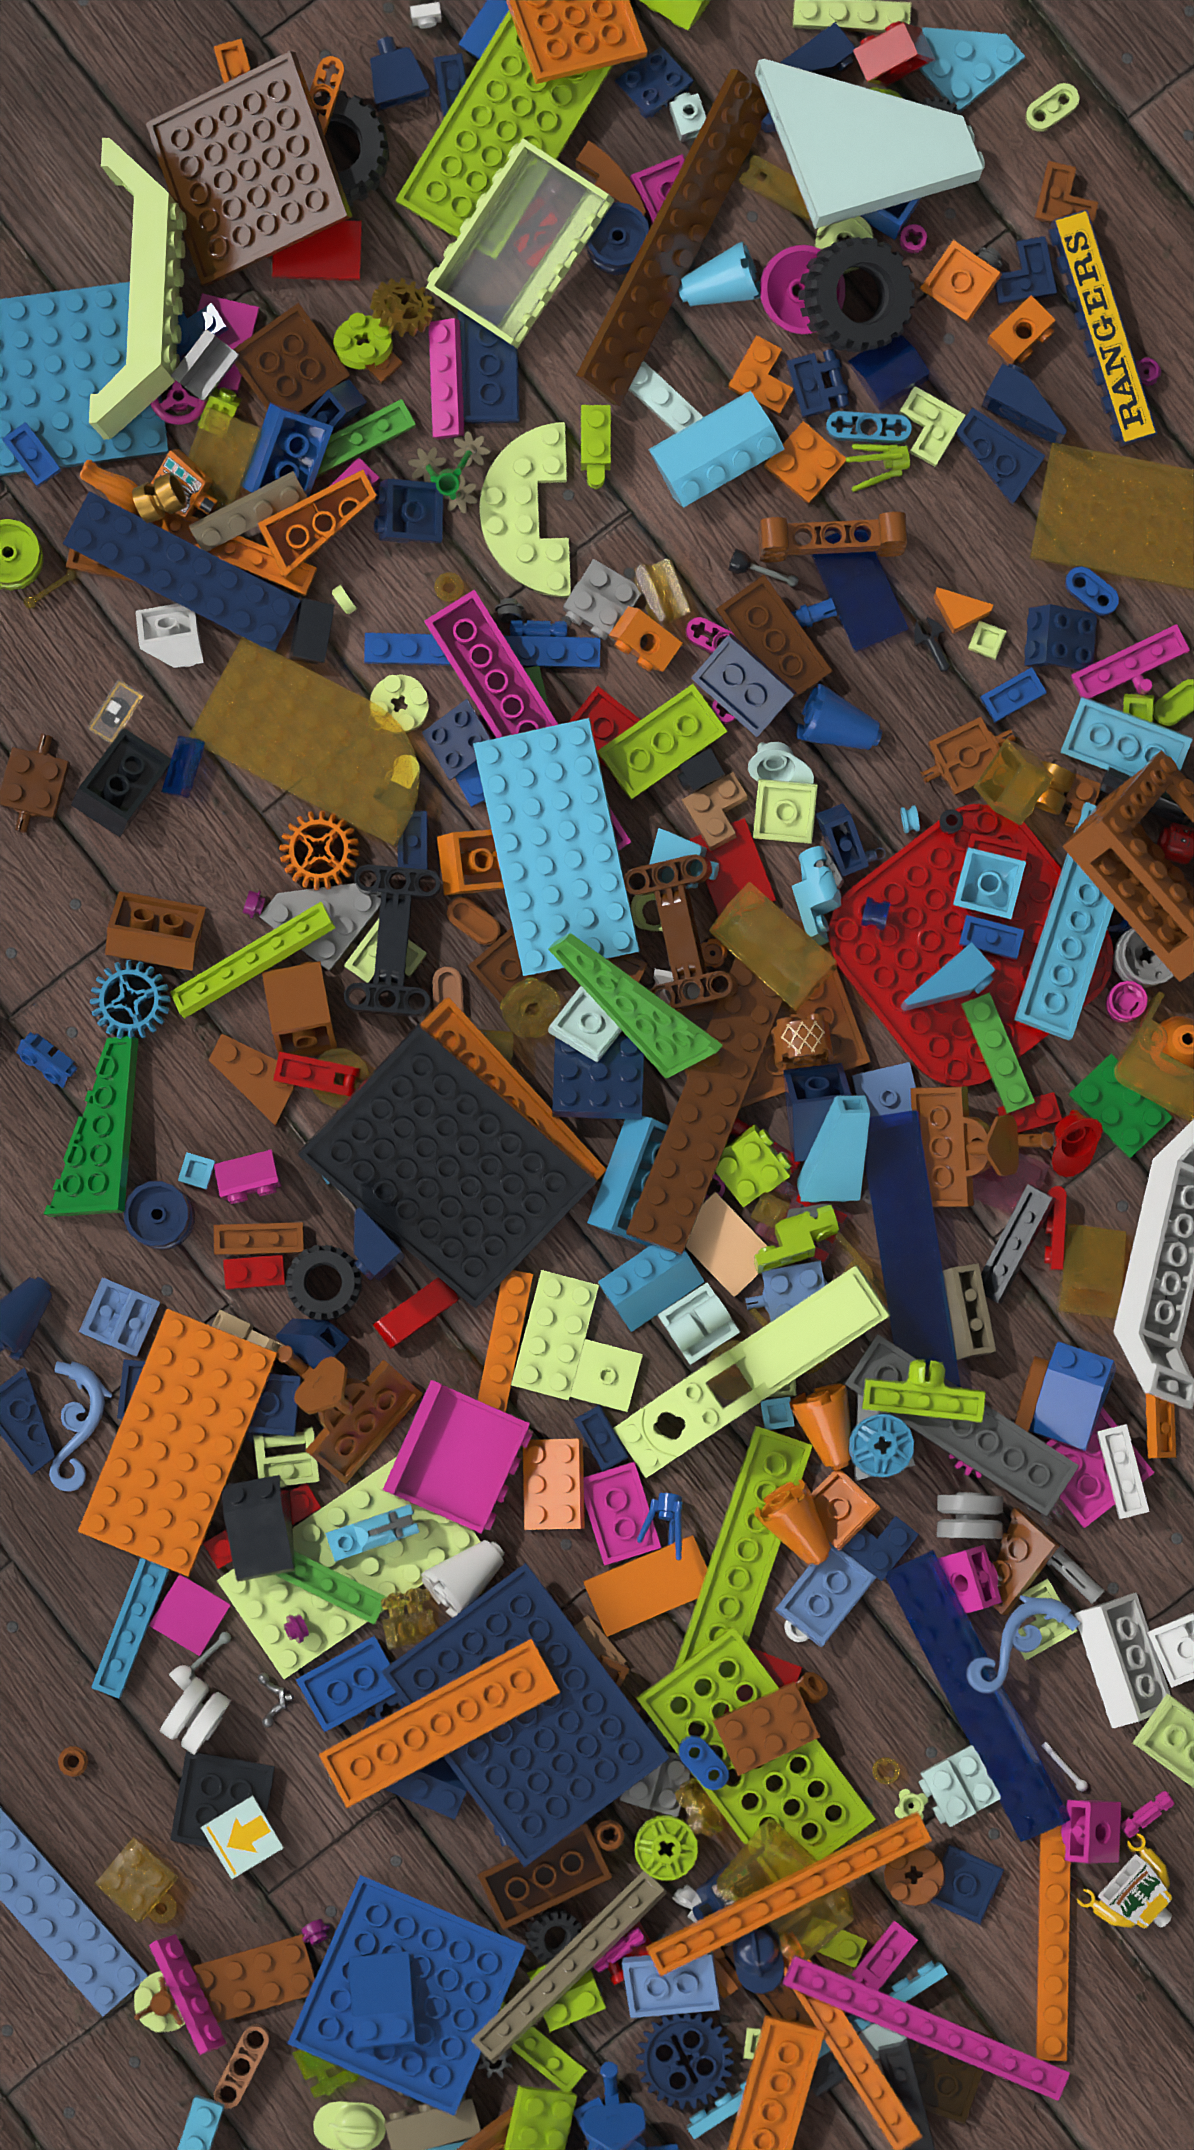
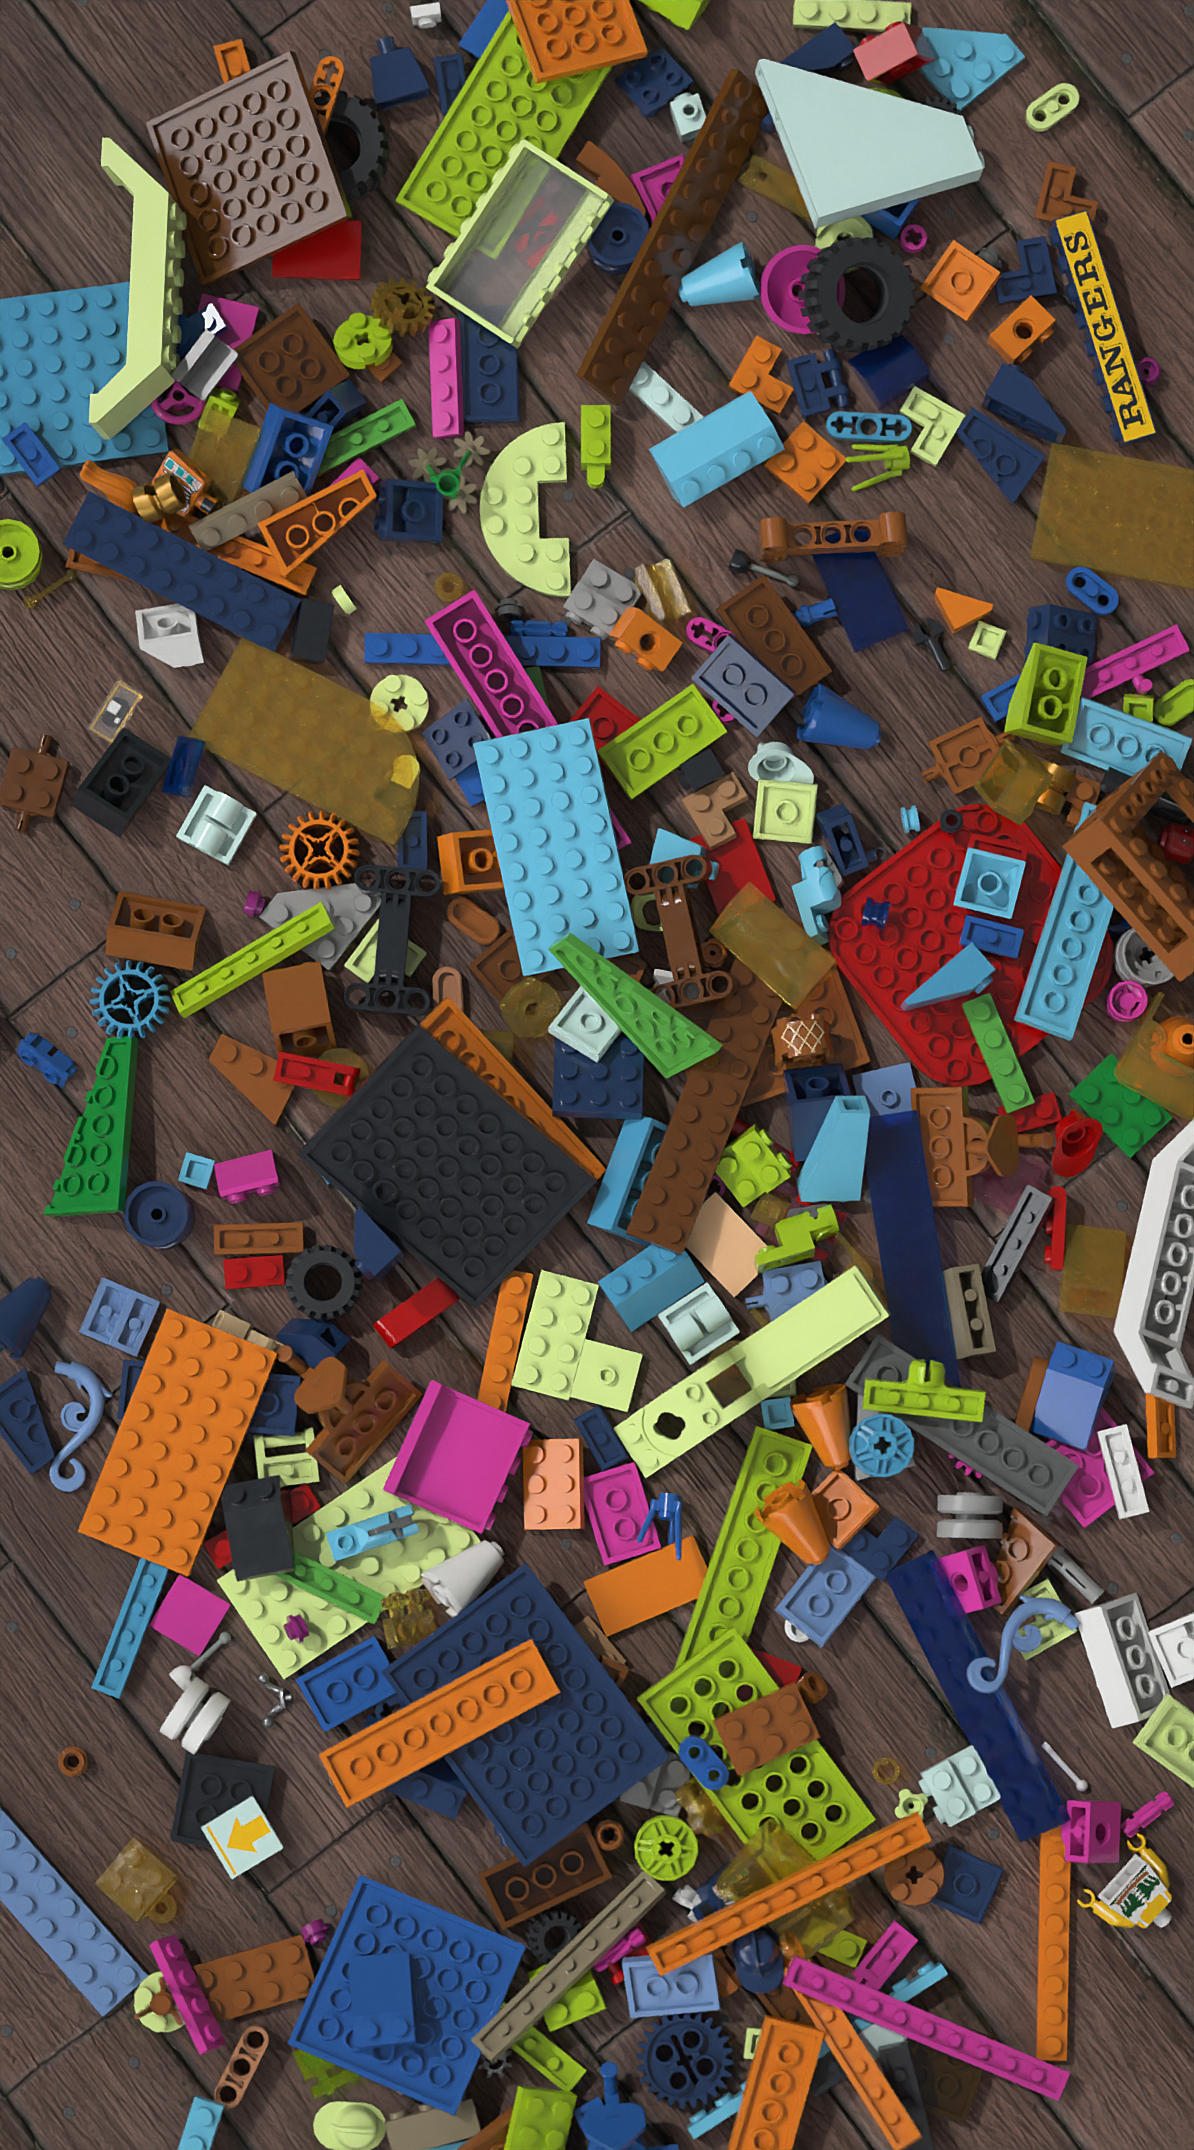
(216, 825): none -> light aqua plate
(1047, 696): none -> lime slope

